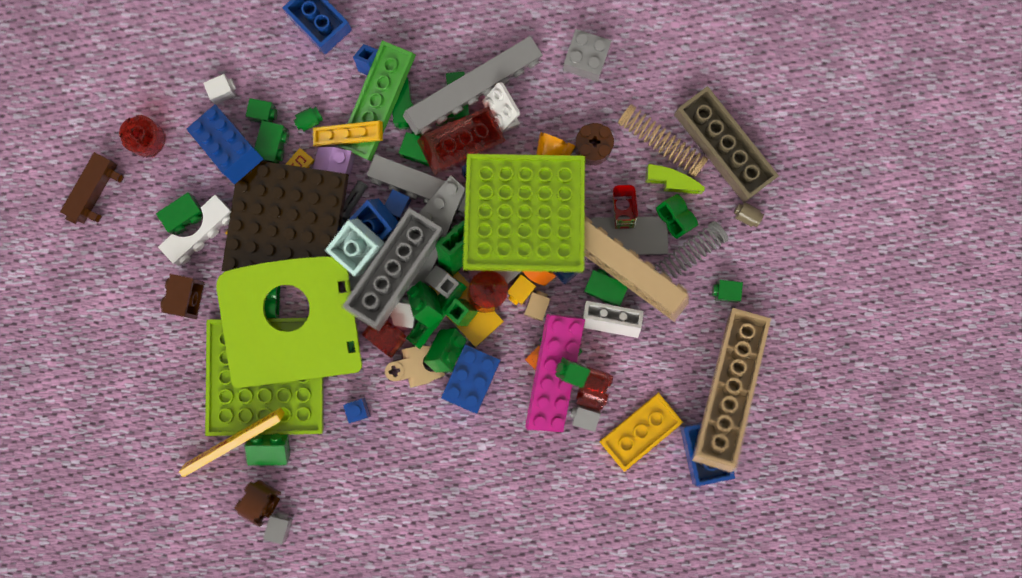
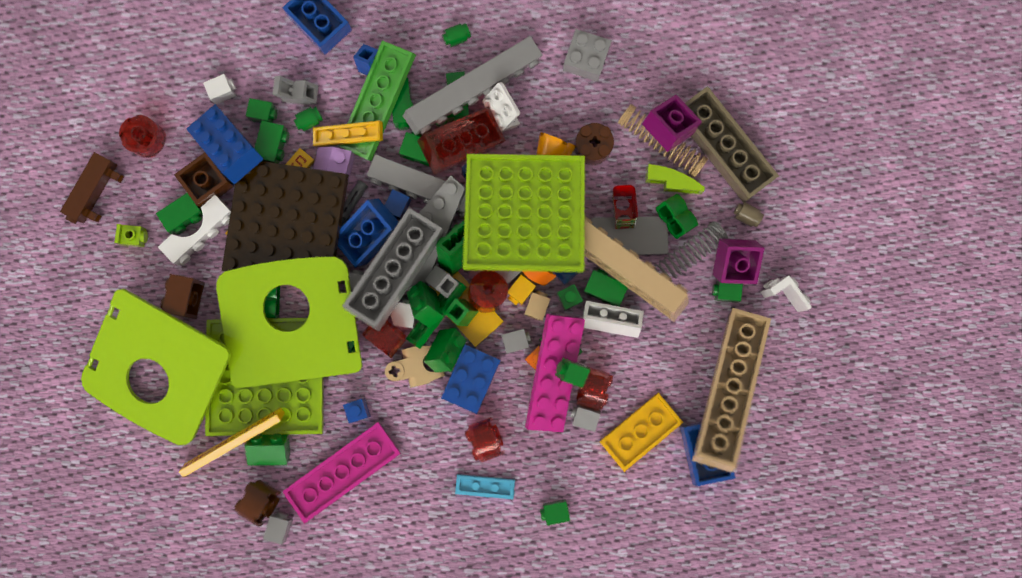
(123, 235): none -> lime brick
(186, 354): none -> lime door
(203, 180): none -> reddish brown brick
(295, 92): none -> light grey brick
(341, 472): none -> dark pink plate
(355, 247): light aqua brick -> none
(456, 34): none -> green brick
(485, 440): none -> clear red brick
(485, 486): none -> medium azure tile
(516, 341): none -> light grey brick
(555, 512): none -> green brick
(569, 297): none -> green brick
(671, 122): none -> magenta brick
(738, 261): none -> magenta brick
(790, 289): none -> white bracket

